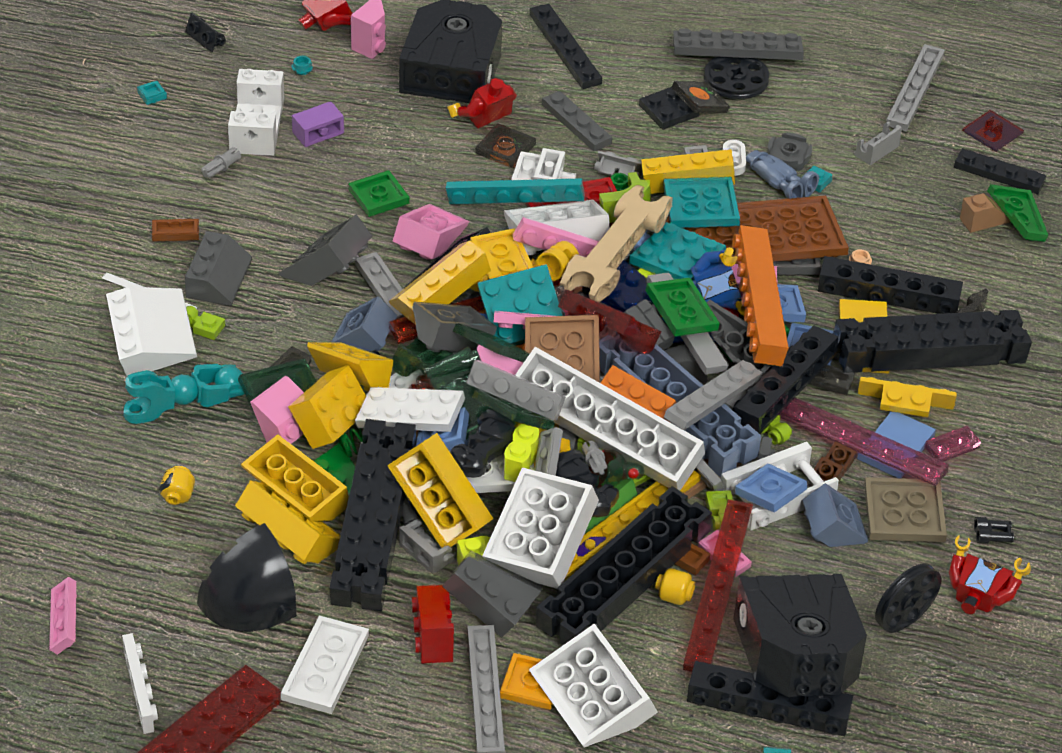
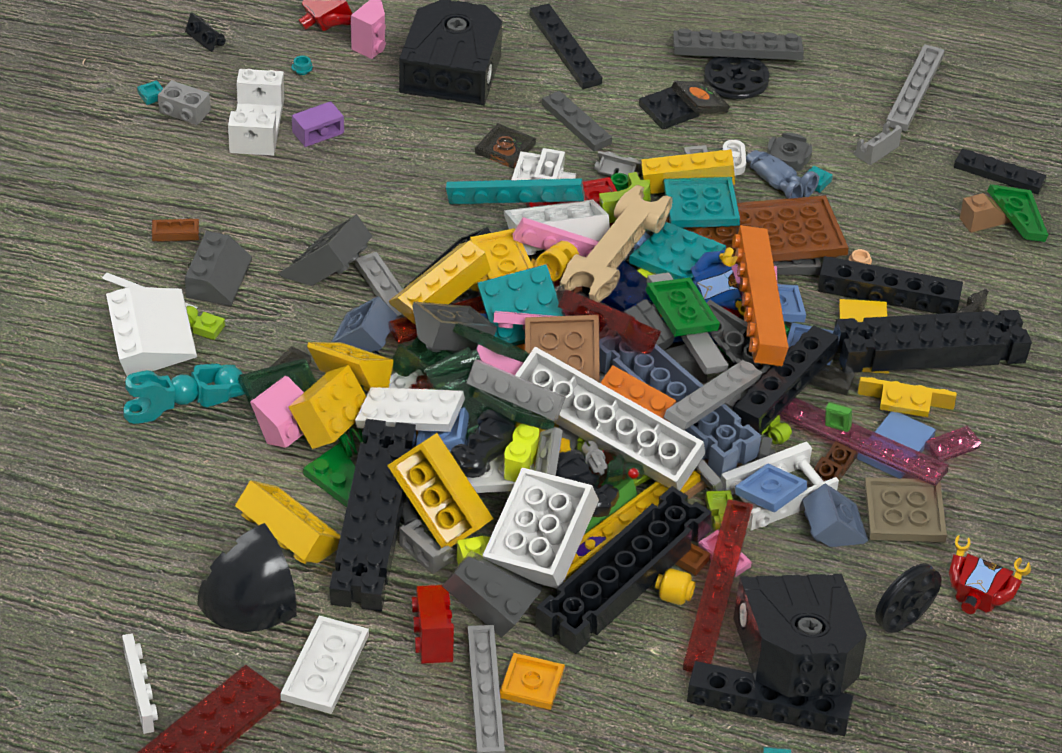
(63, 615): bright pink plate -> none
(177, 485): yellow head -> none
(184, 102): none -> light grey brick
(221, 162): light grey axle -> none
(298, 480): yellow slope -> none
(378, 193): green plate -> none
(428, 231): bright pink slope -> none
(487, 103): red torso -> none
(593, 688): white slope -> none
(838, 417): none -> bright green tile
(985, 534): black piece -> none
(993, 130): piece -> none

